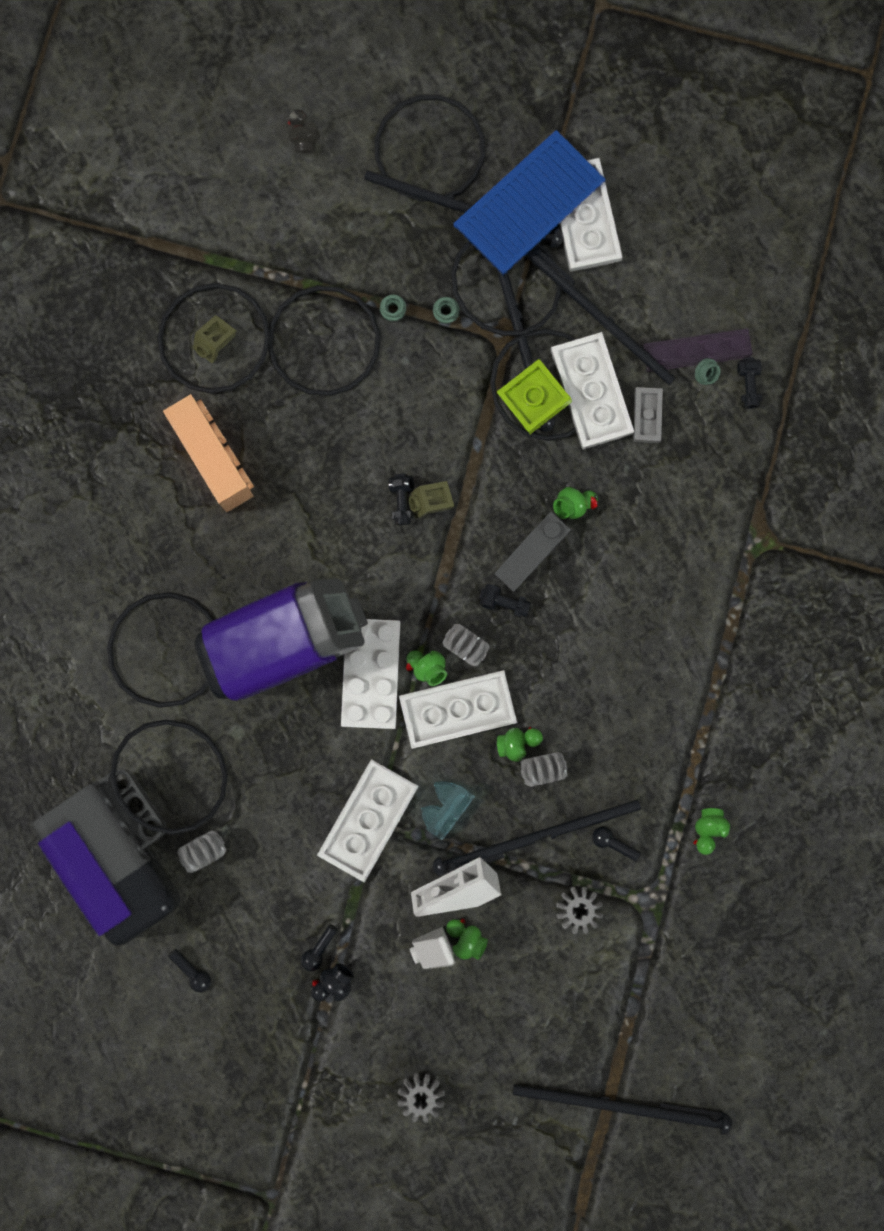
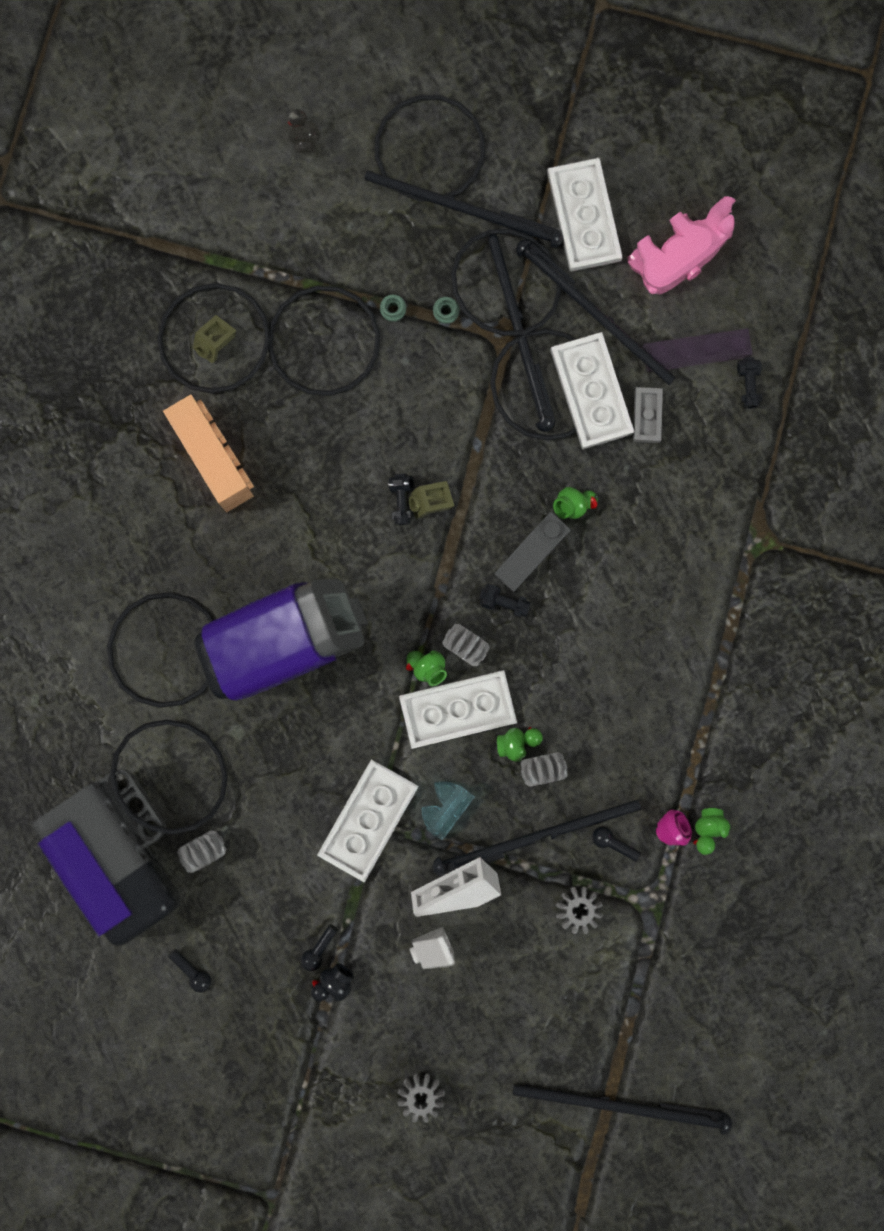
(372, 678): white plate -> none
(470, 942): bright green animal -> none
(529, 202): blue window -> none
(534, 396): lime tile -> none
(674, 828): none -> dark pink cone
(685, 251): none -> bright pink animal
(707, 371): sand green plate -> none

